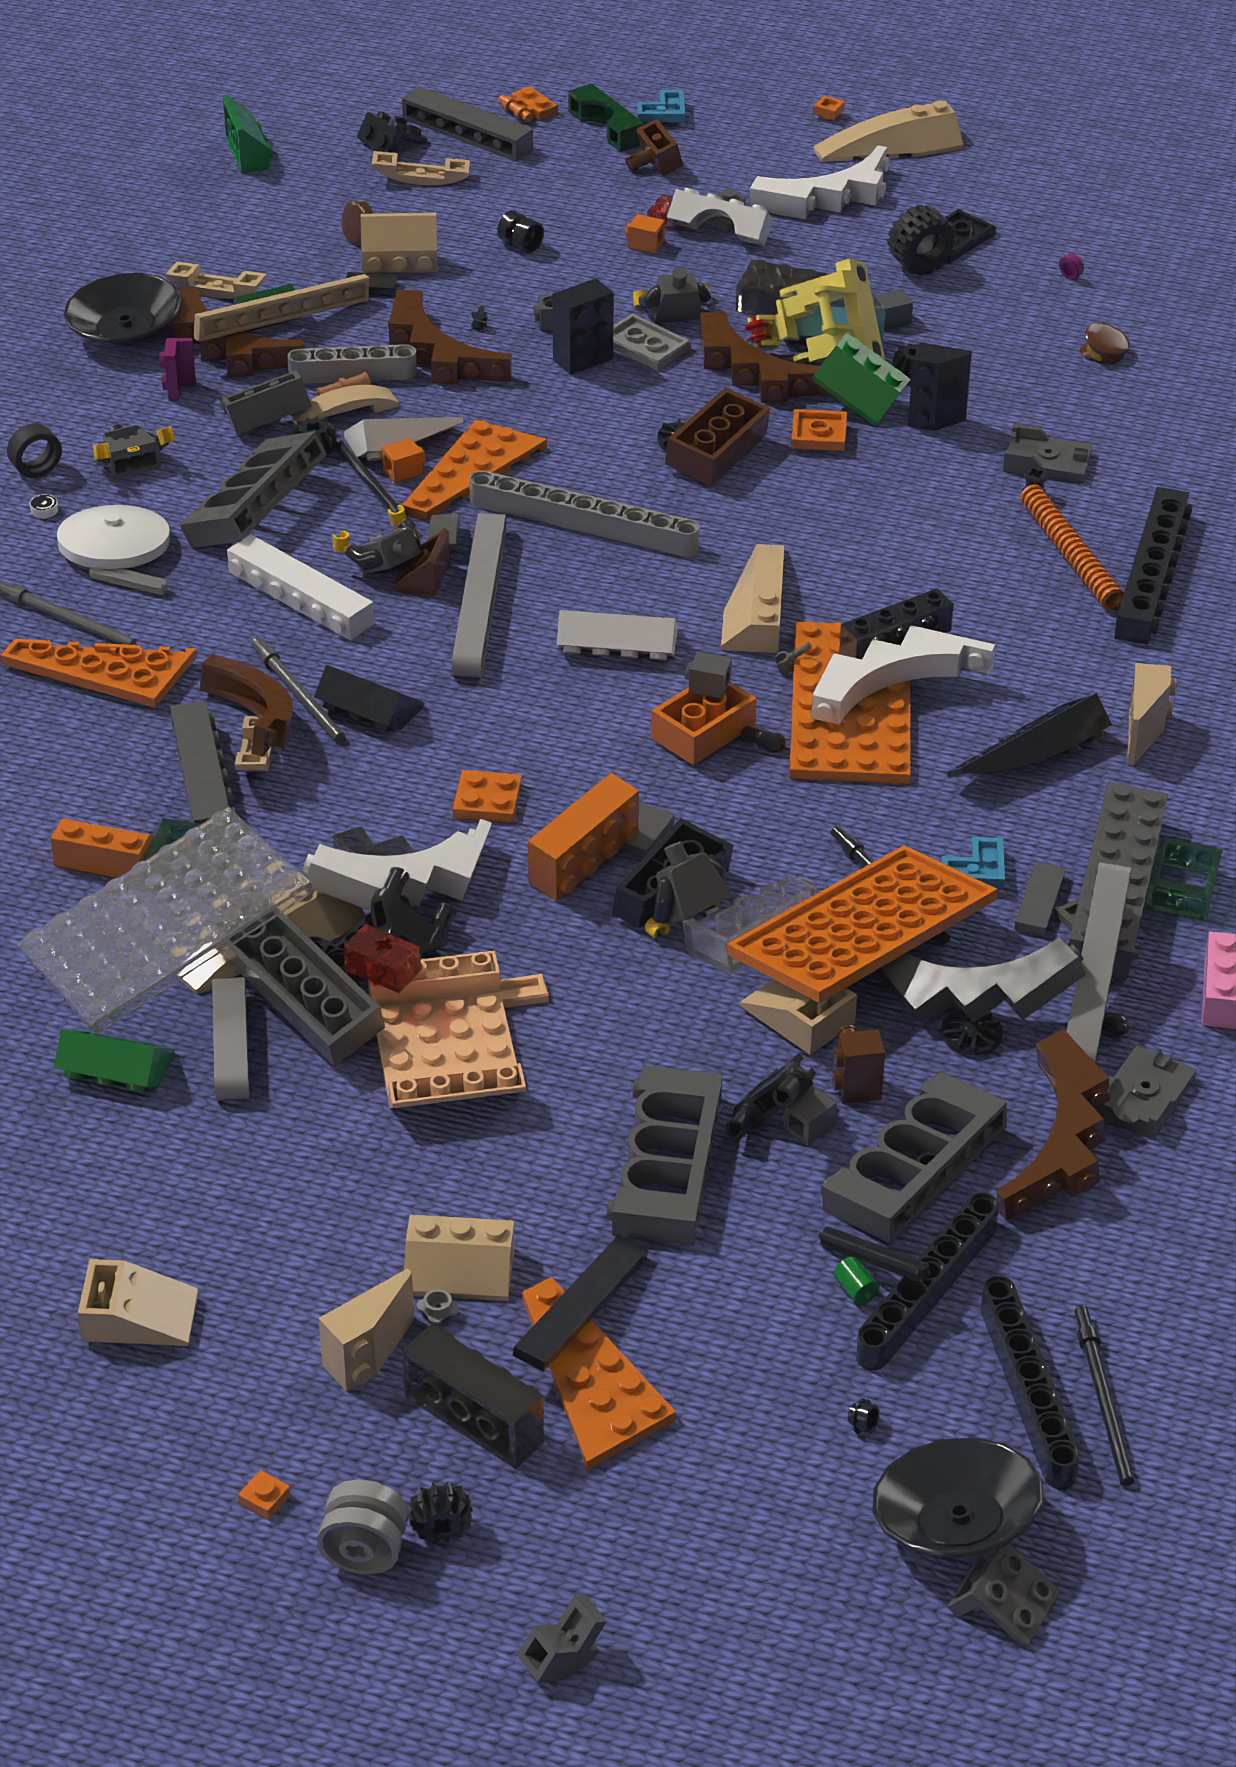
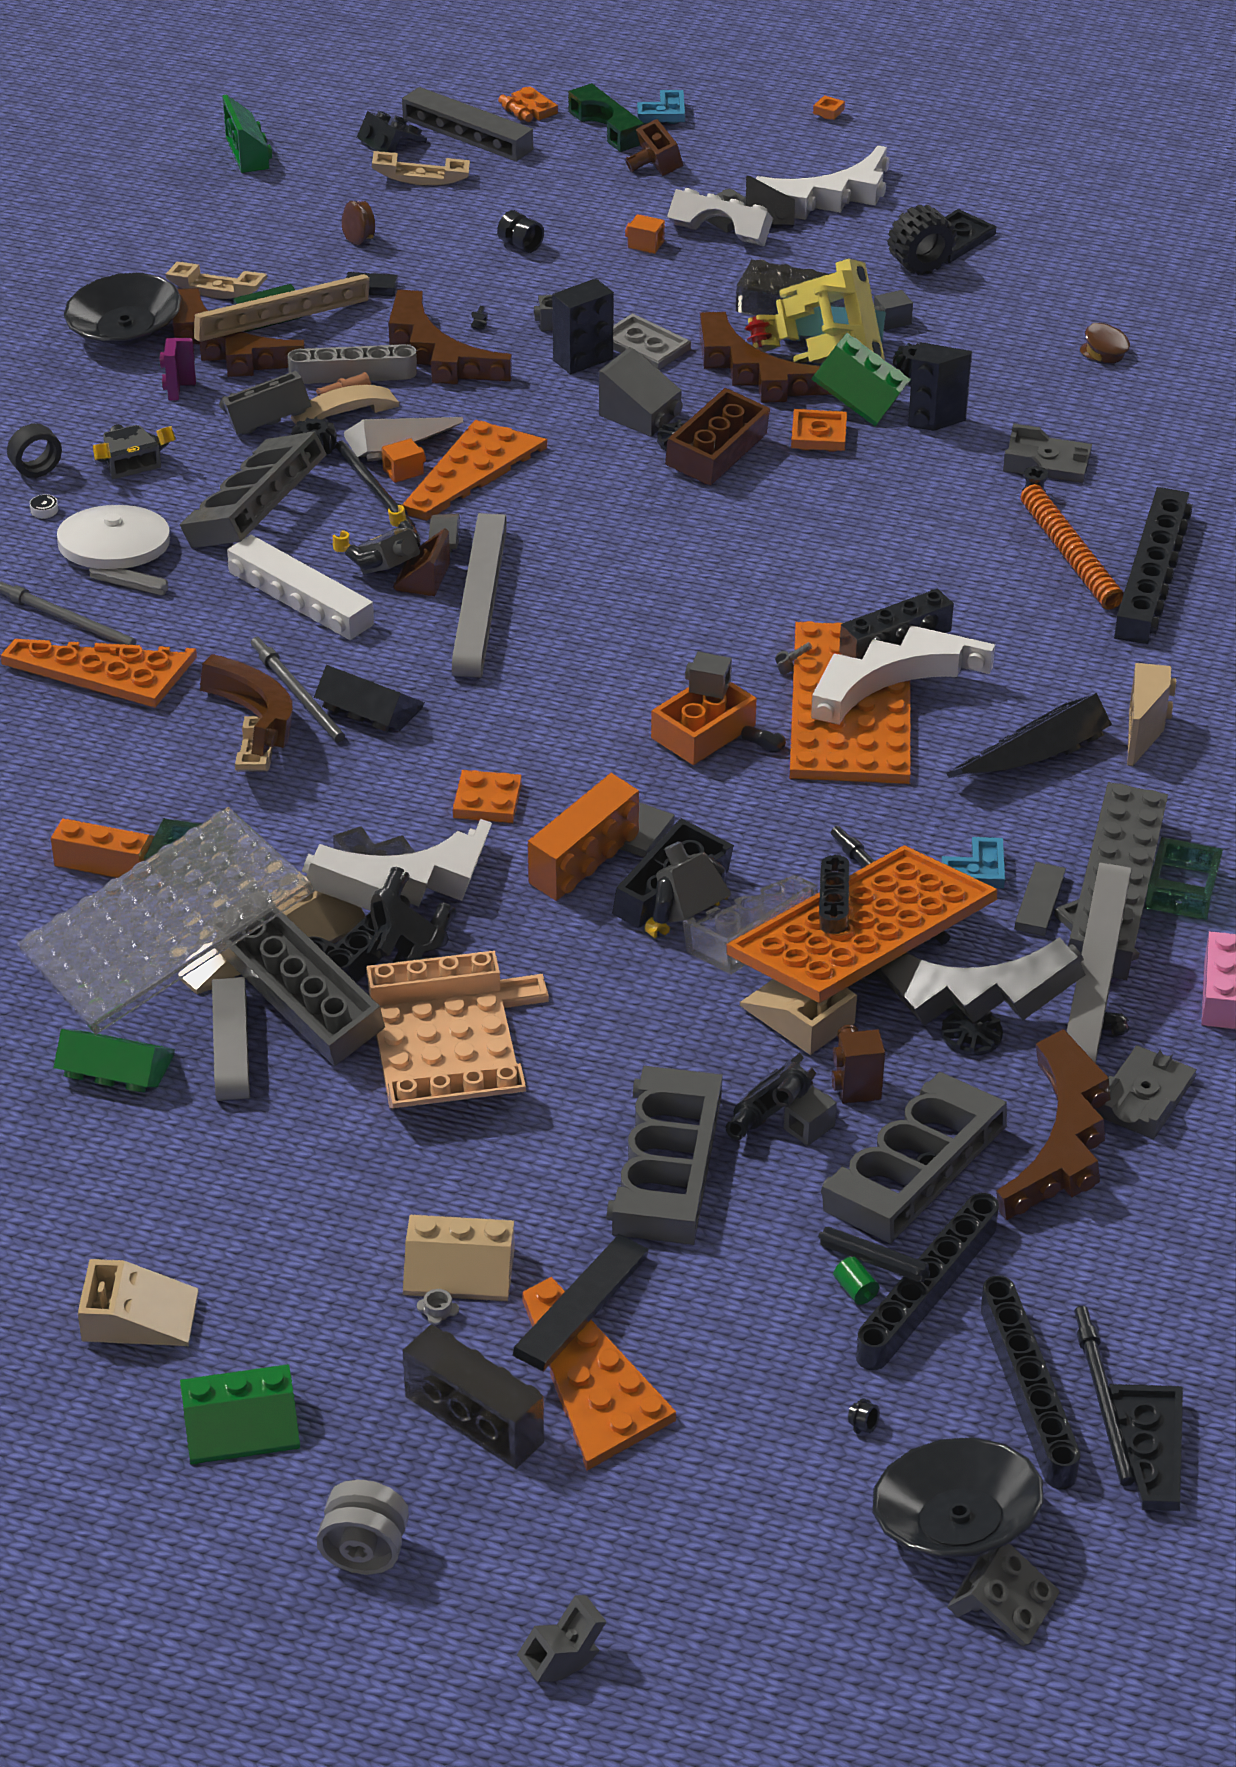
(200, 760): dark grey brick -> none
(239, 1414): none -> green slope
(264, 1494): orange plate -> none
(366, 1330): tan slope -> none
(382, 958): clear red brick -> none
(399, 243): tan slope -> none
(440, 1512): black gear -> none
(584, 513): light grey beam -> none
(616, 633): white slope -> none
(637, 394): none -> dark grey slope
(661, 208): clear red bush -> none
(674, 297): dark grey torso -> none
(754, 607): tan wedge -> none
(777, 203): none -> black wing
(834, 894): none -> black beam
(912, 130): tan wedge -> none
(1071, 266): magenta tile -> none
(1153, 1440): none -> black wing

